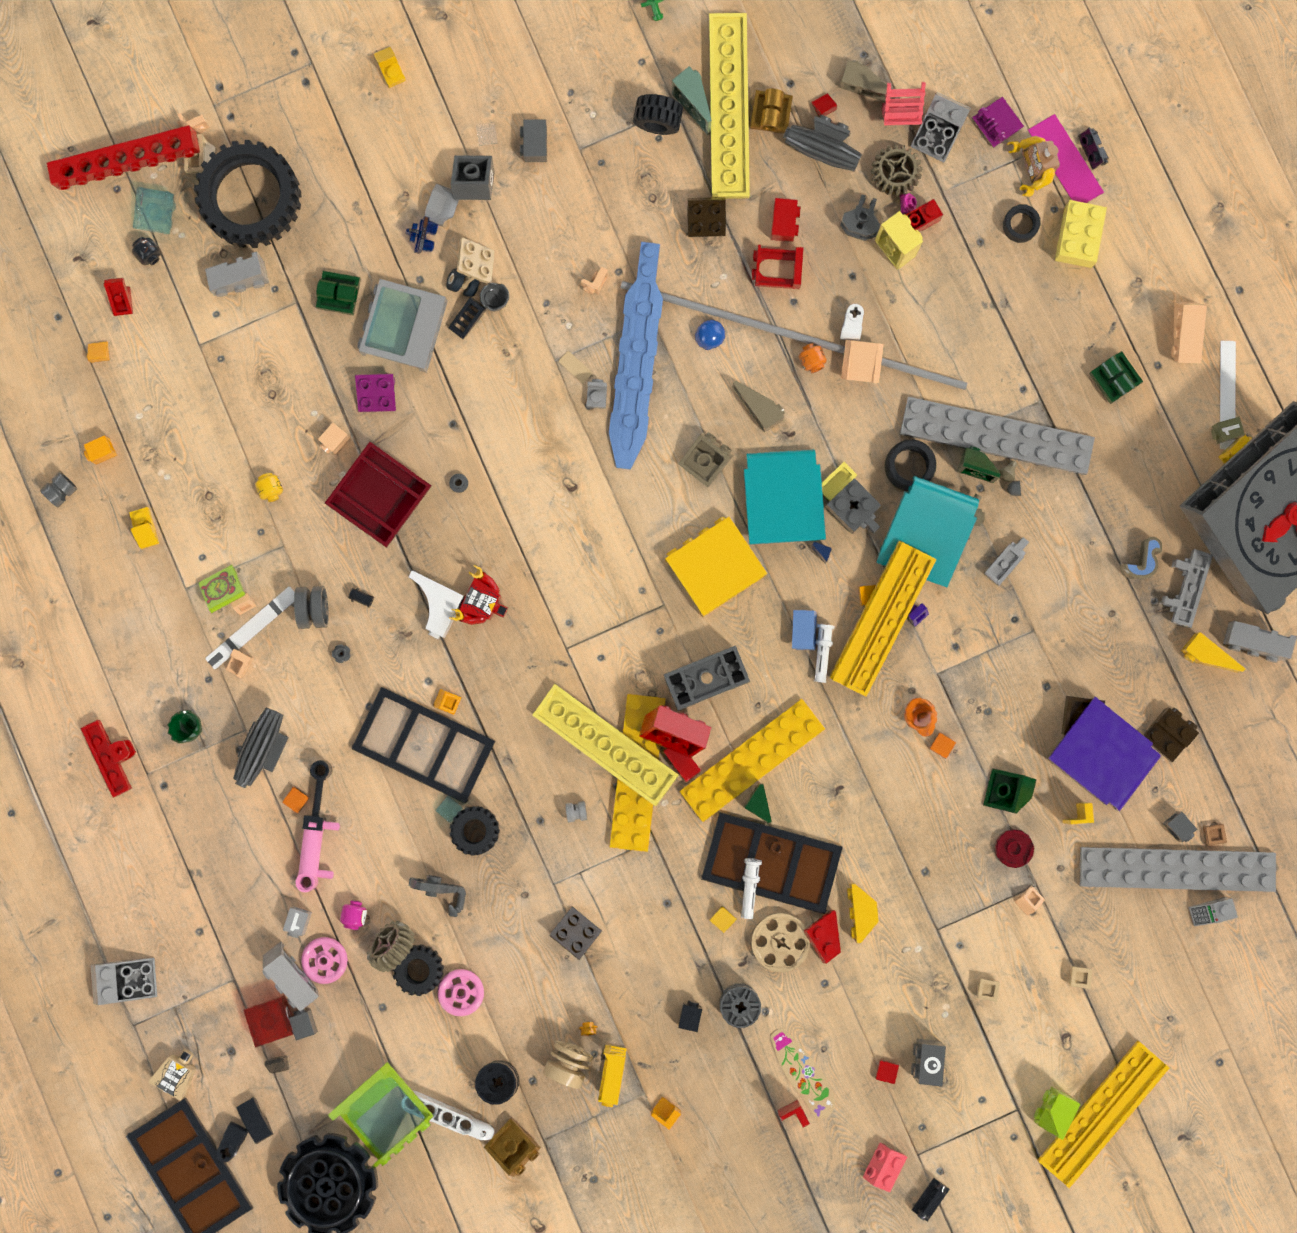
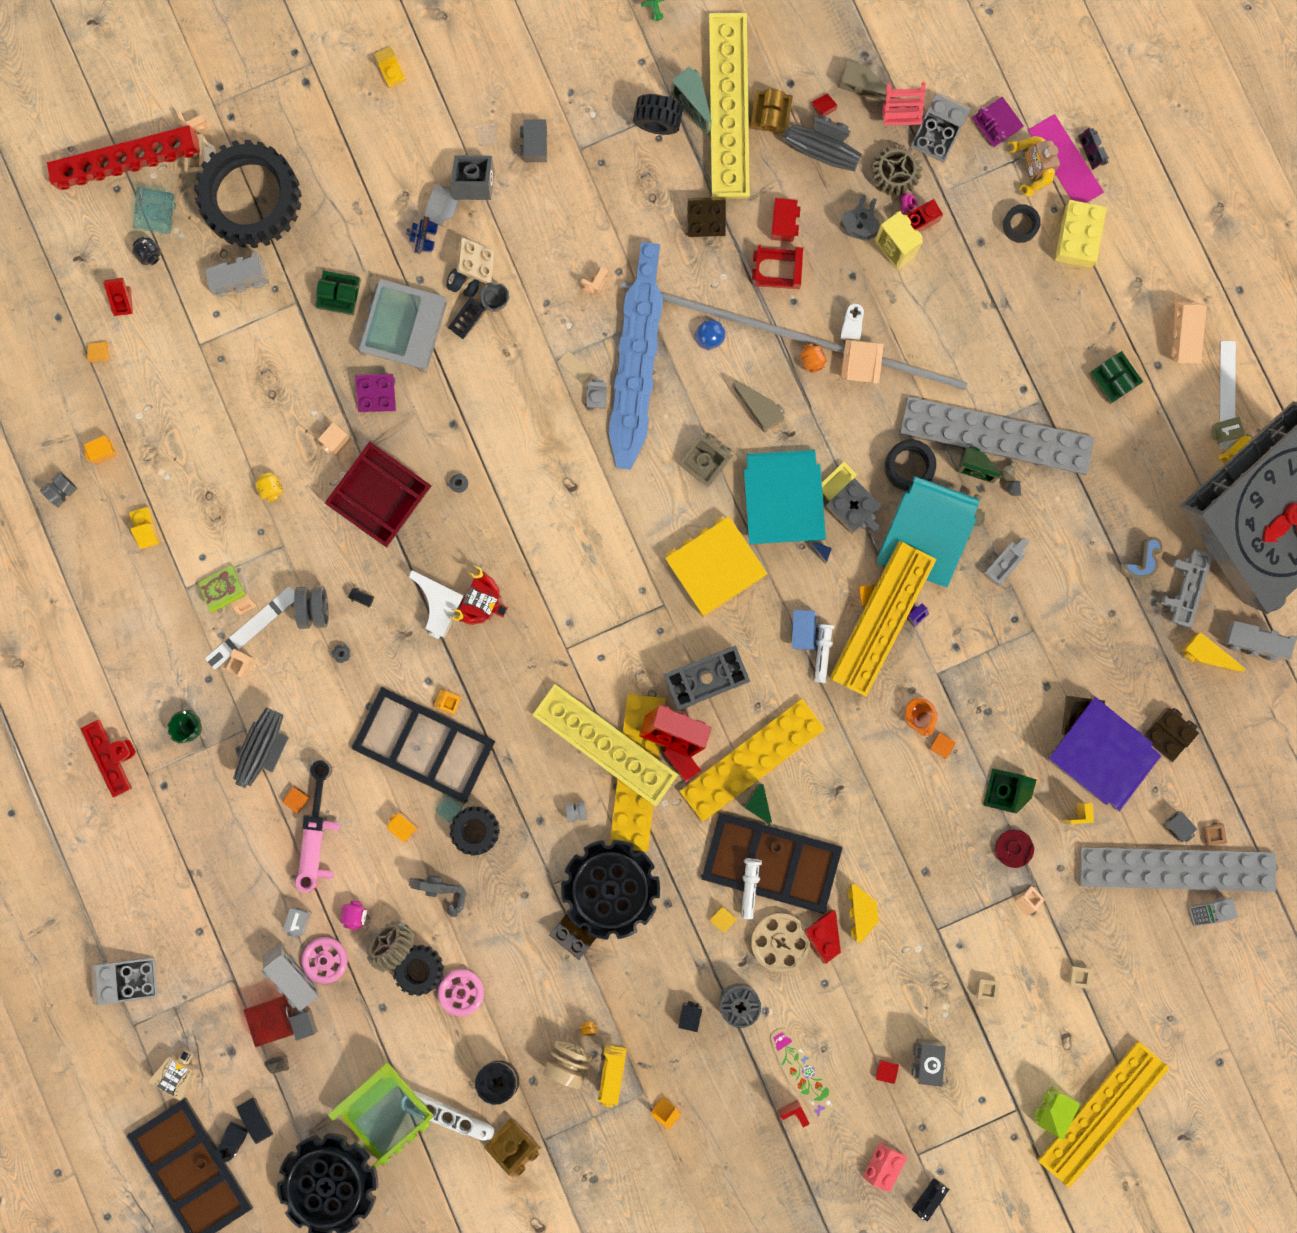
(401, 826): none -> light orange brick
(585, 910): none -> black piece

